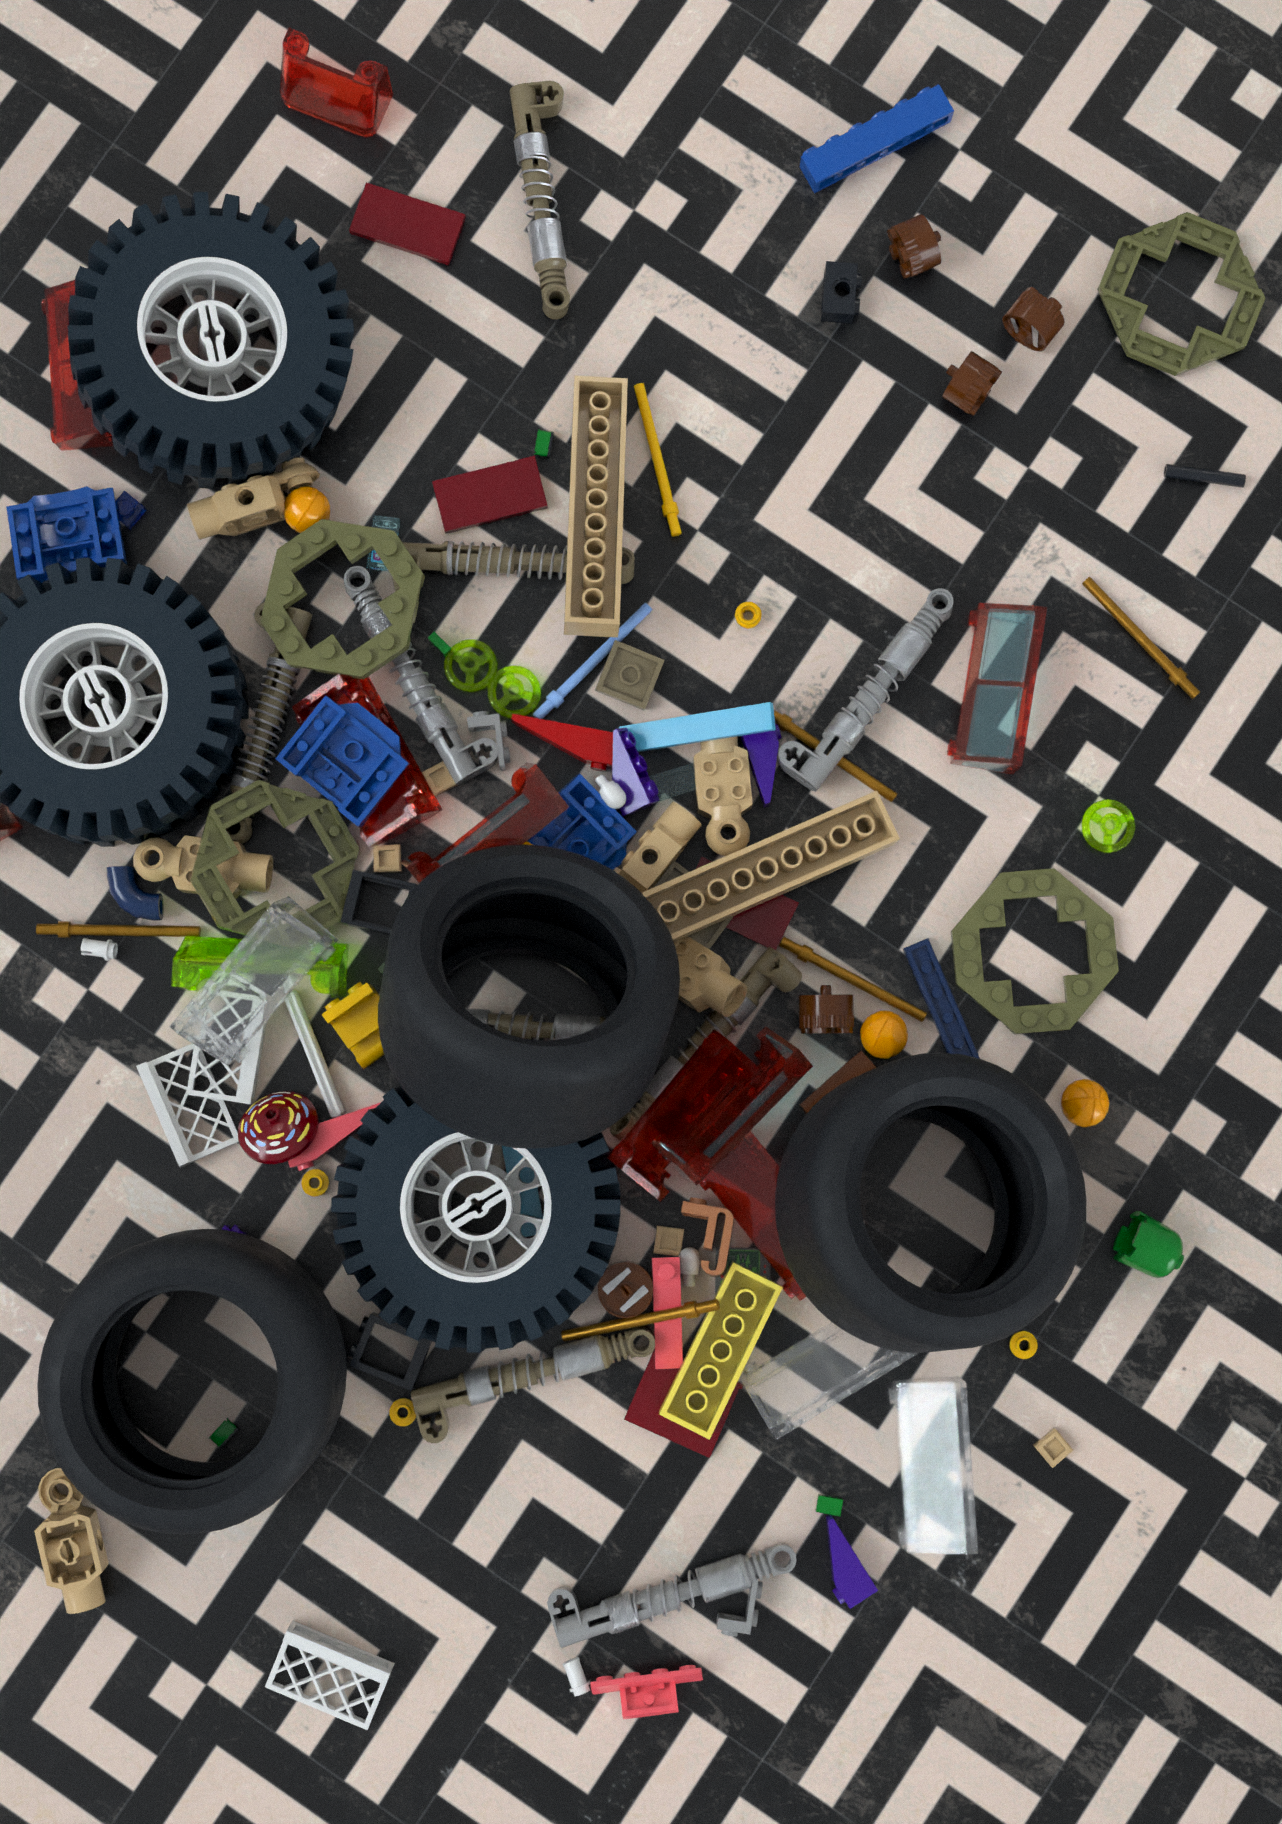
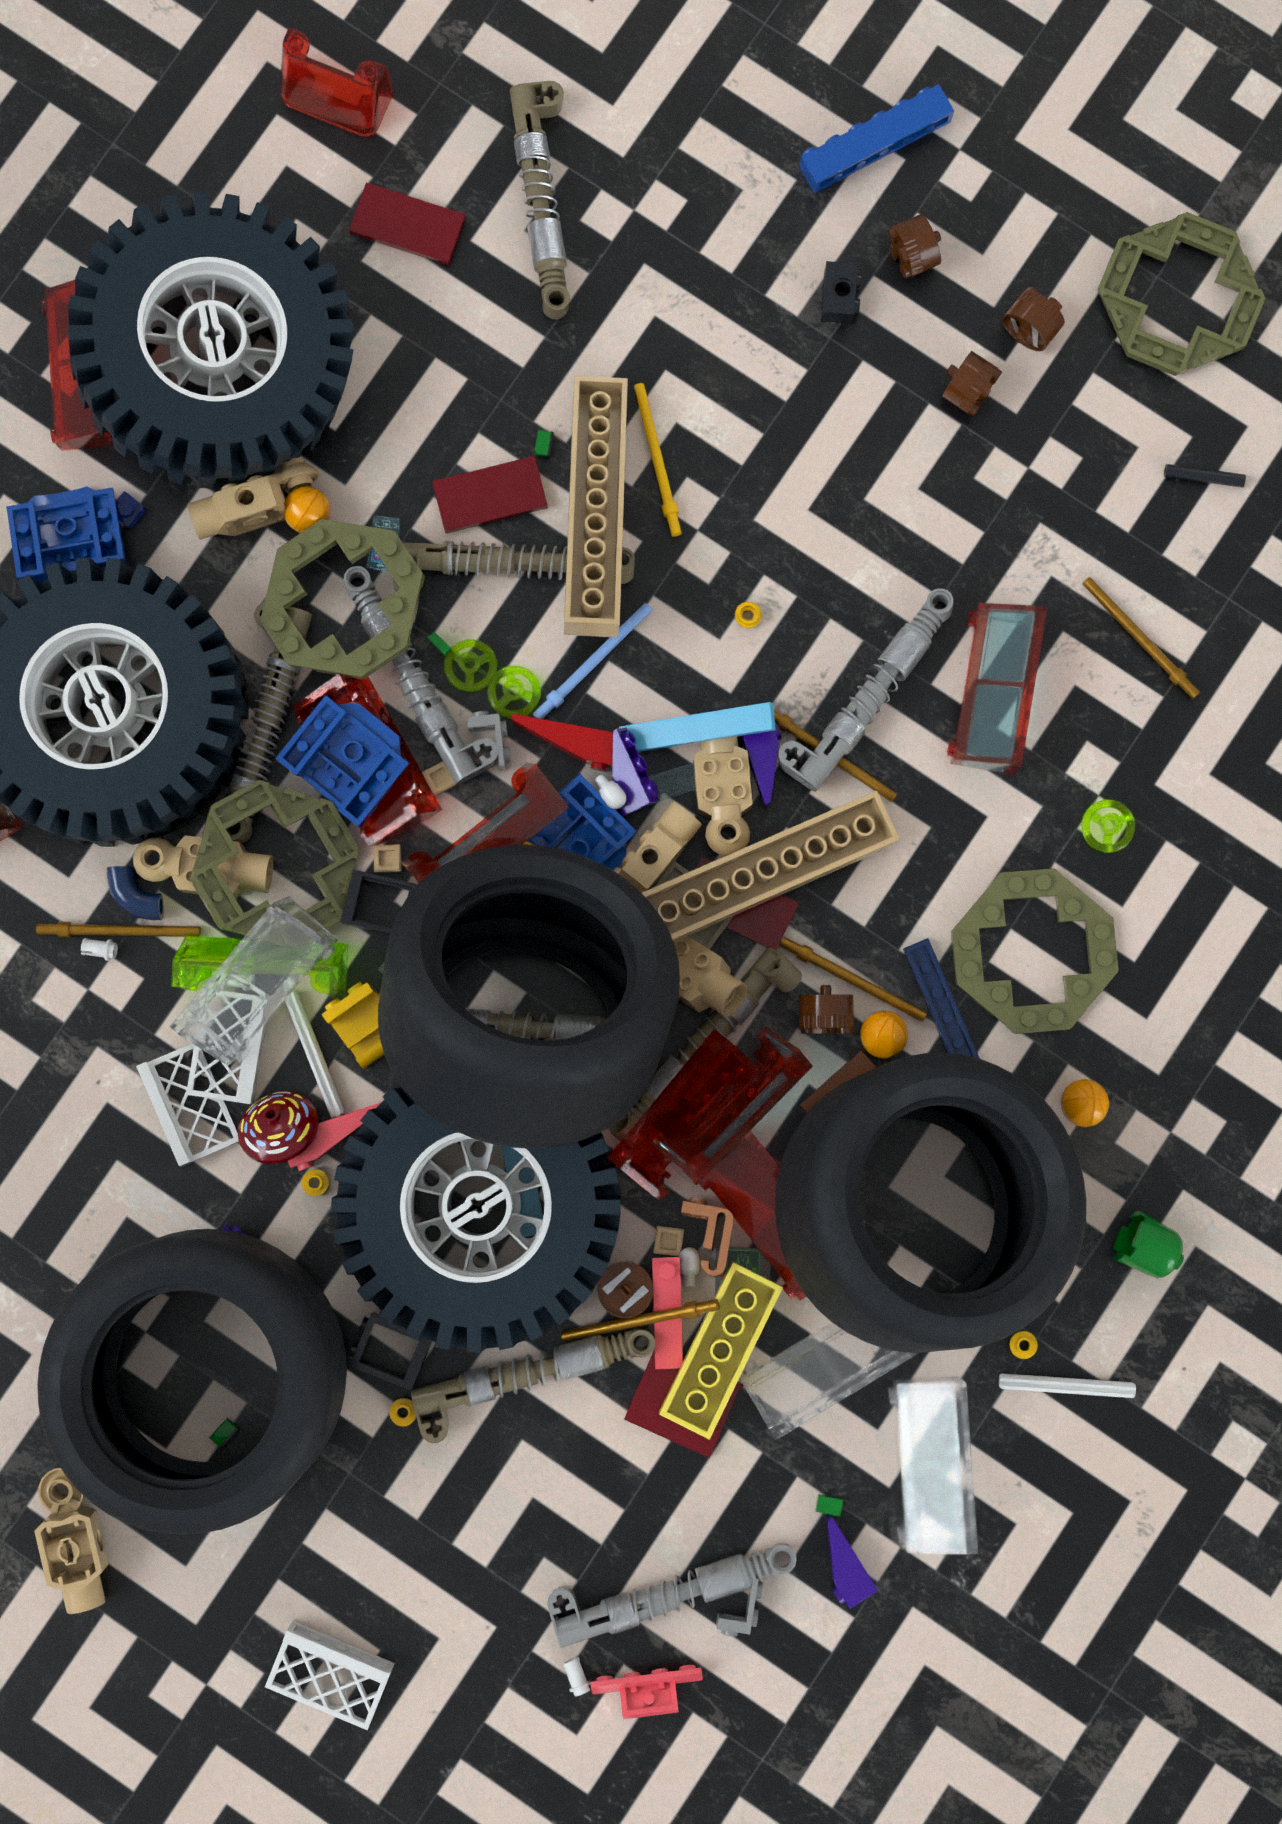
(629, 675): dark tan plate -> none
(1053, 1447): tan tile -> none
(1067, 1385): none -> white axle

